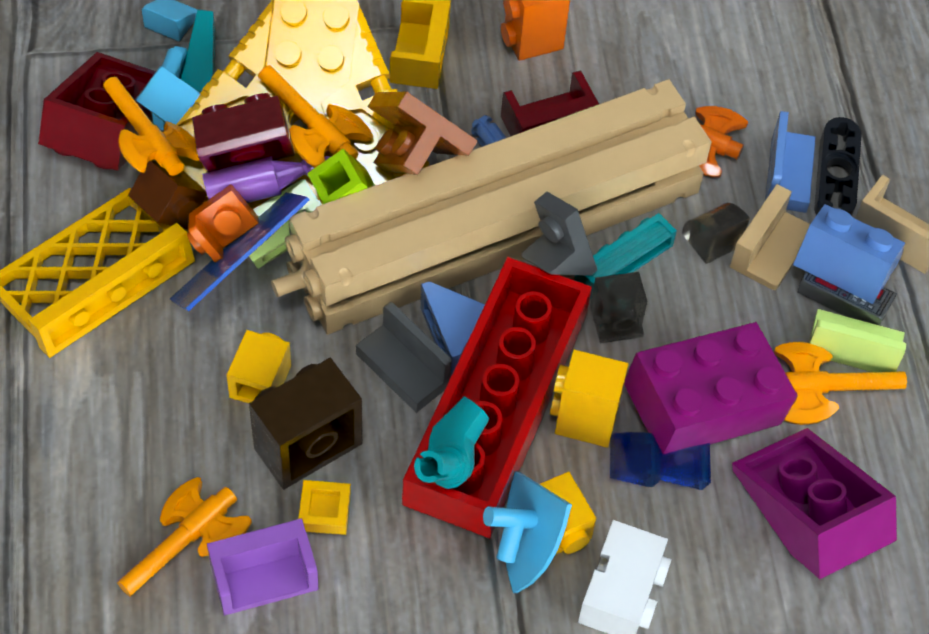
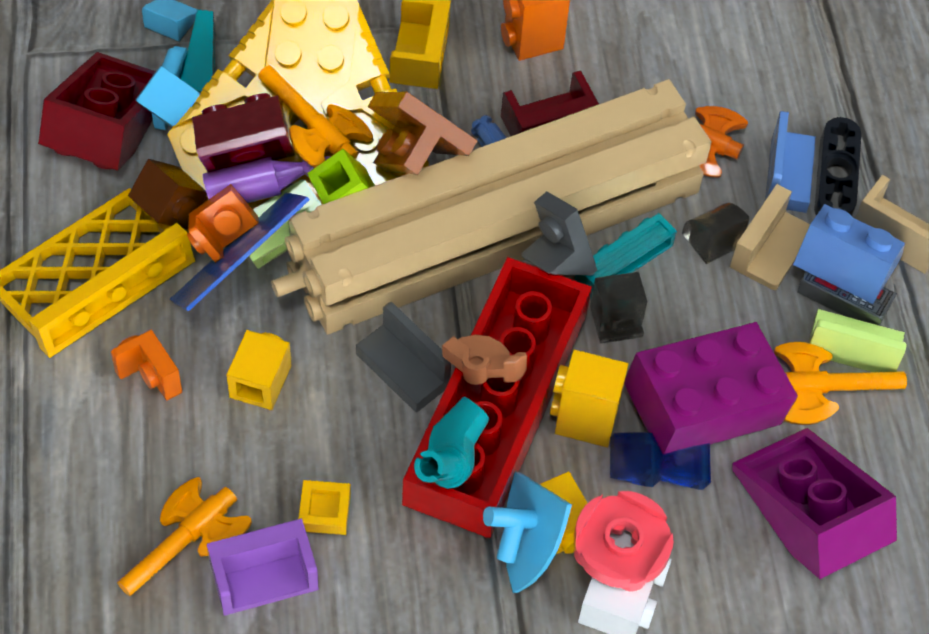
(149, 357): none -> orange bracket
(151, 142): light orange piece -> none
(306, 422): dark brown brick -> none
(449, 318): medium blue slope -> none
(484, 358): none -> nougat piece
(627, 566): none -> coral plate

